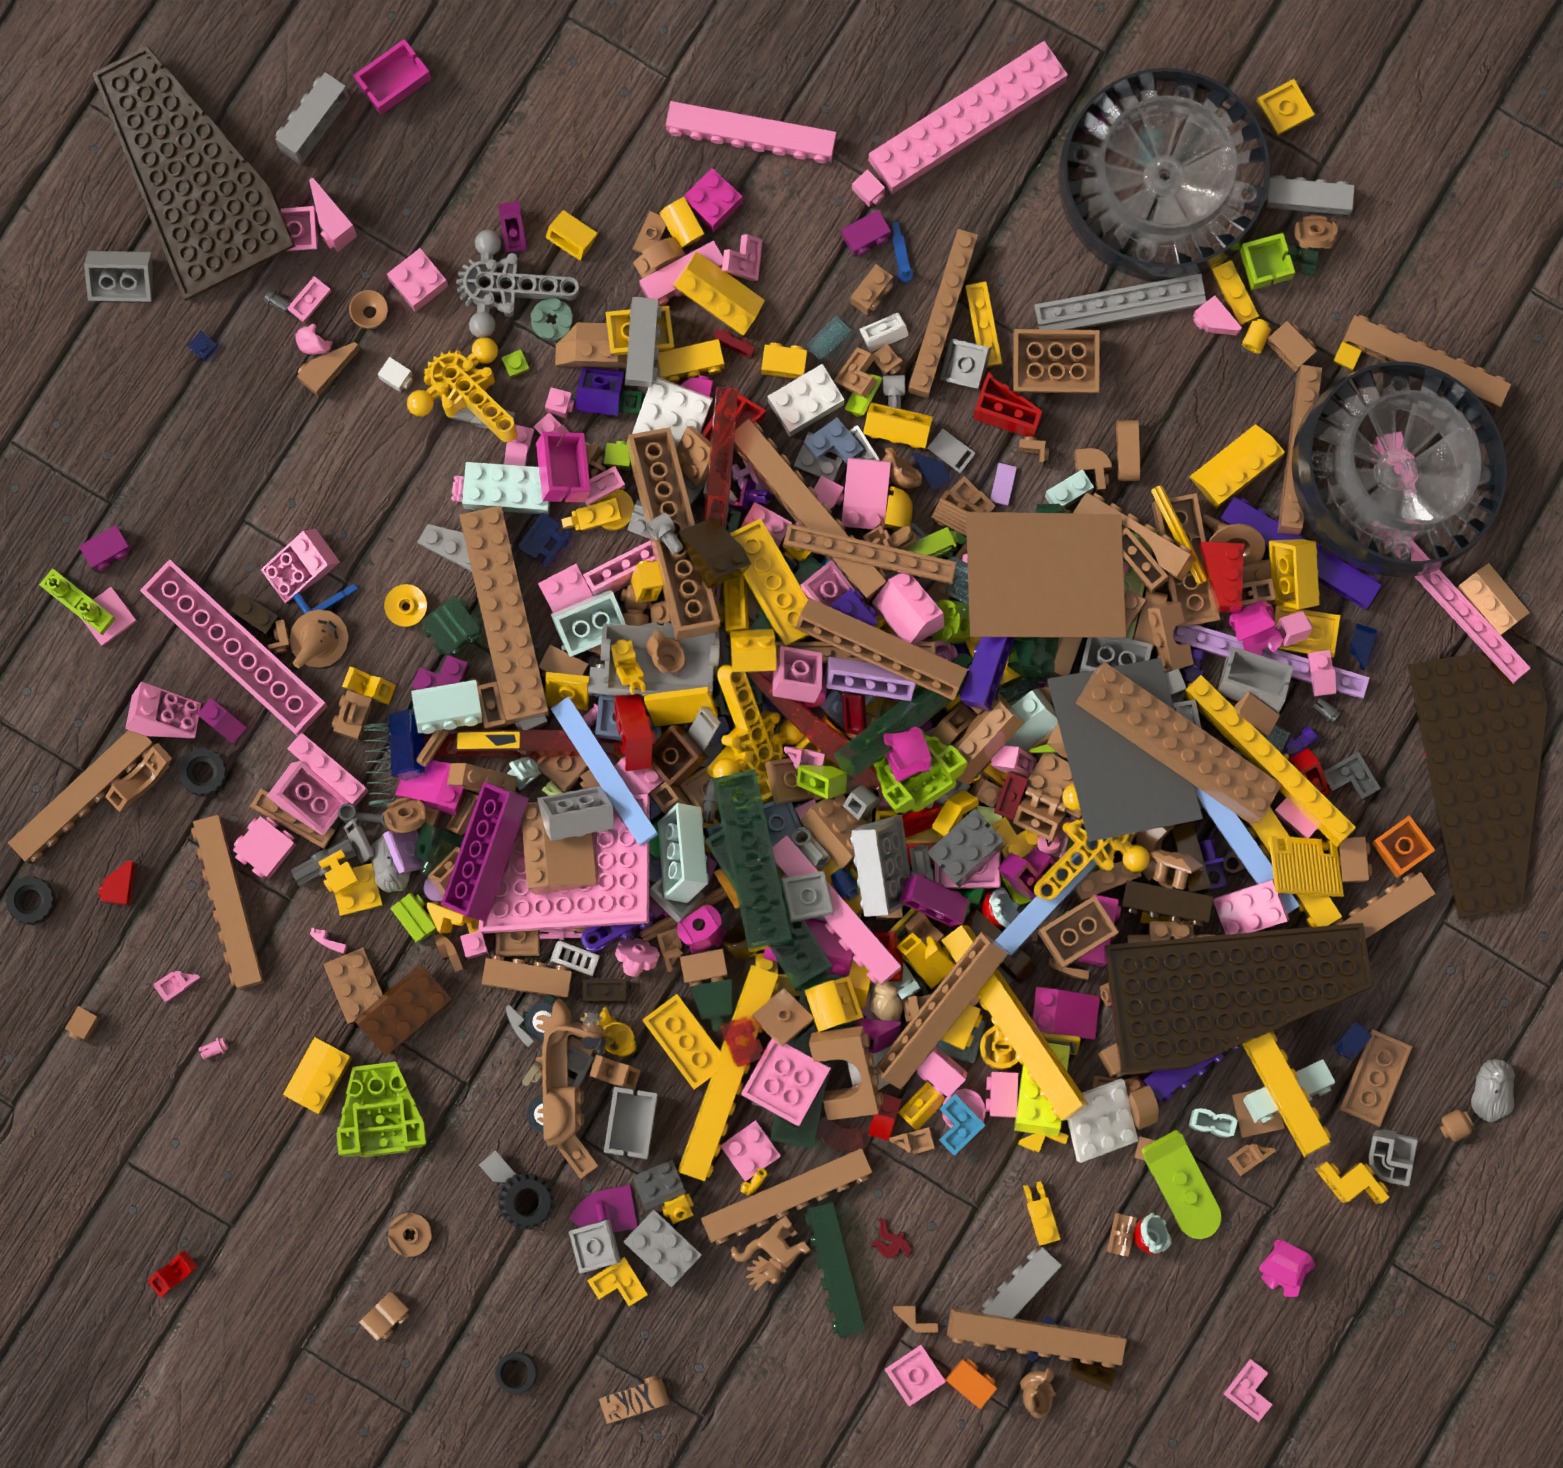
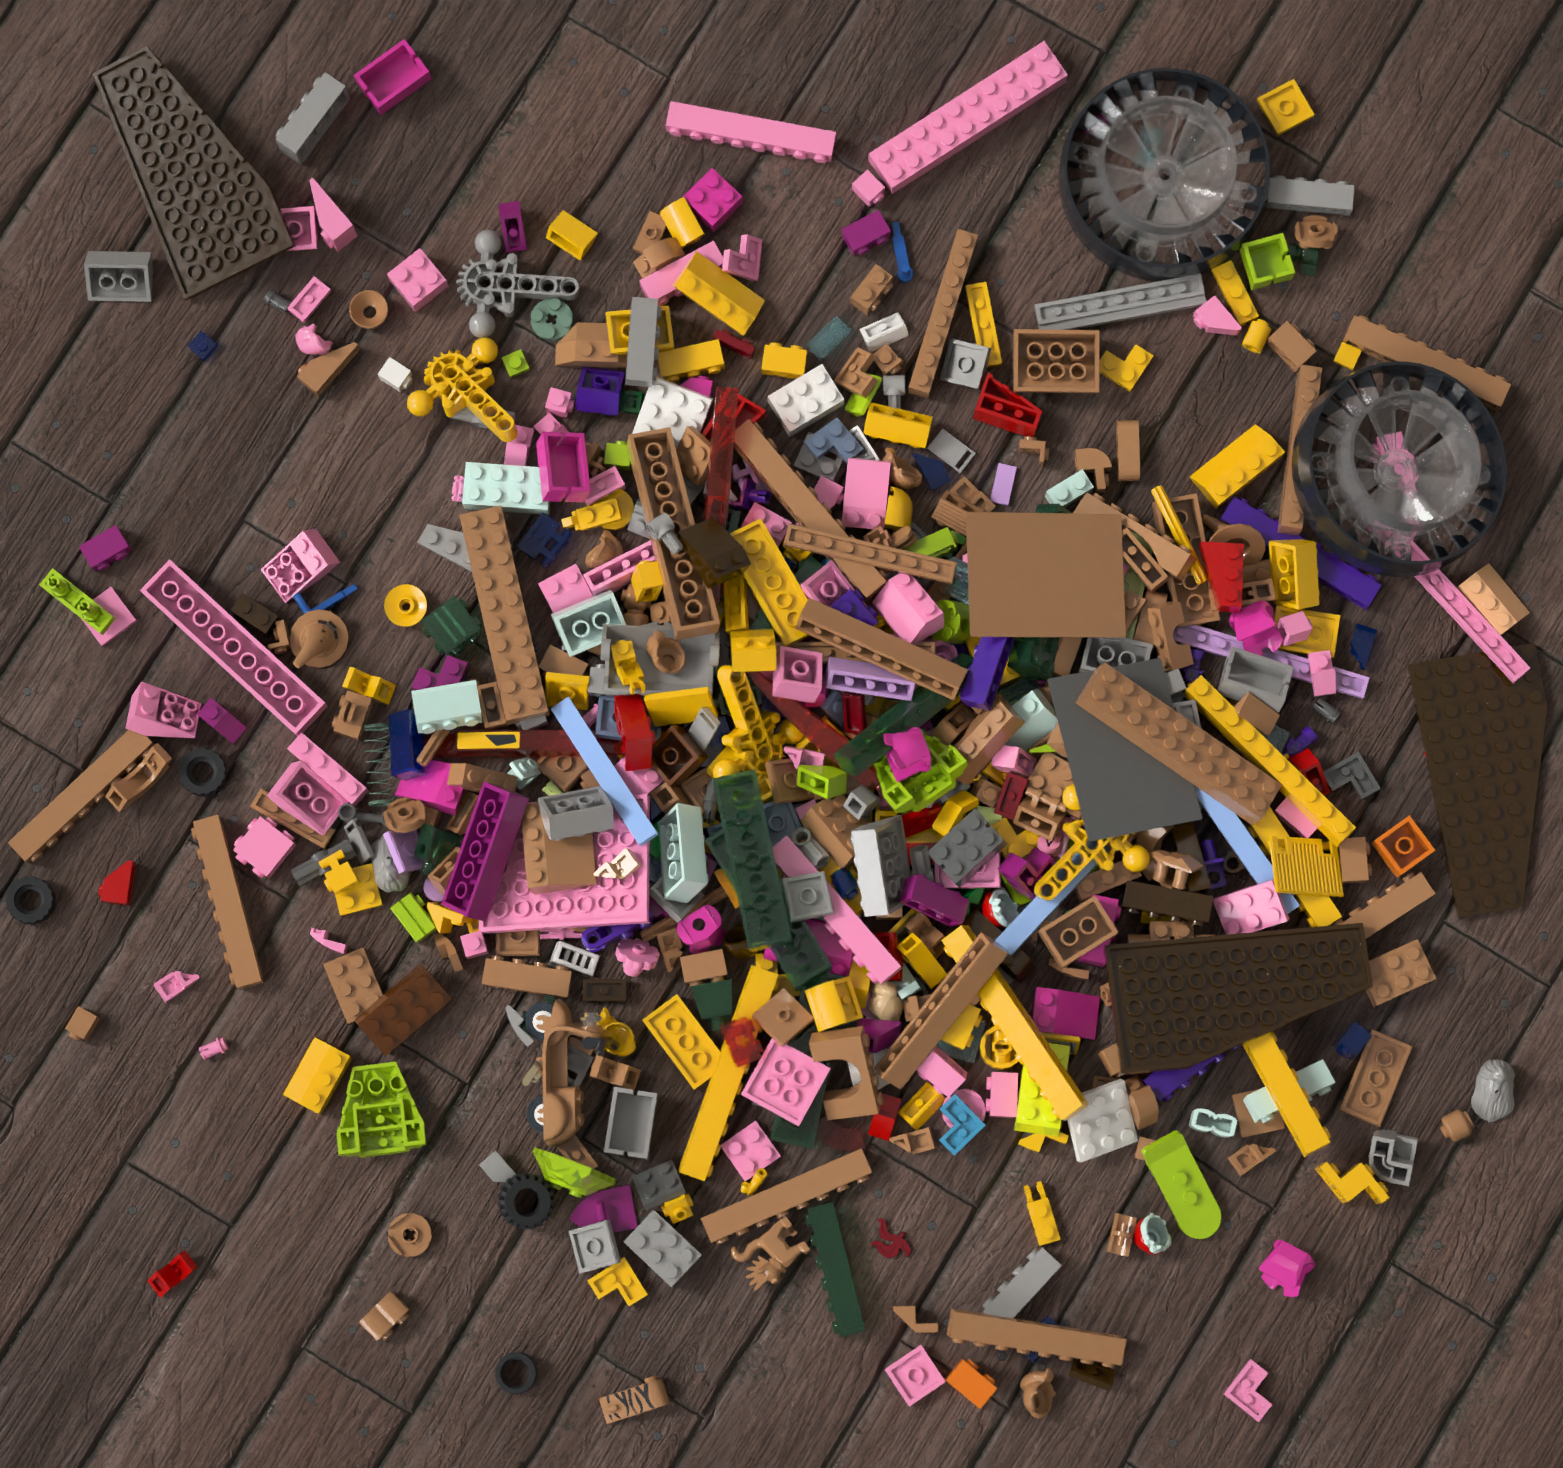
(571, 1175): none -> lime wedge
(604, 552): none -> medium nougat hair
(620, 866): none -> slope
(937, 957): yellow slope -> none
(1125, 372): none -> yellow plate
(1398, 972): none -> medium nougat brick

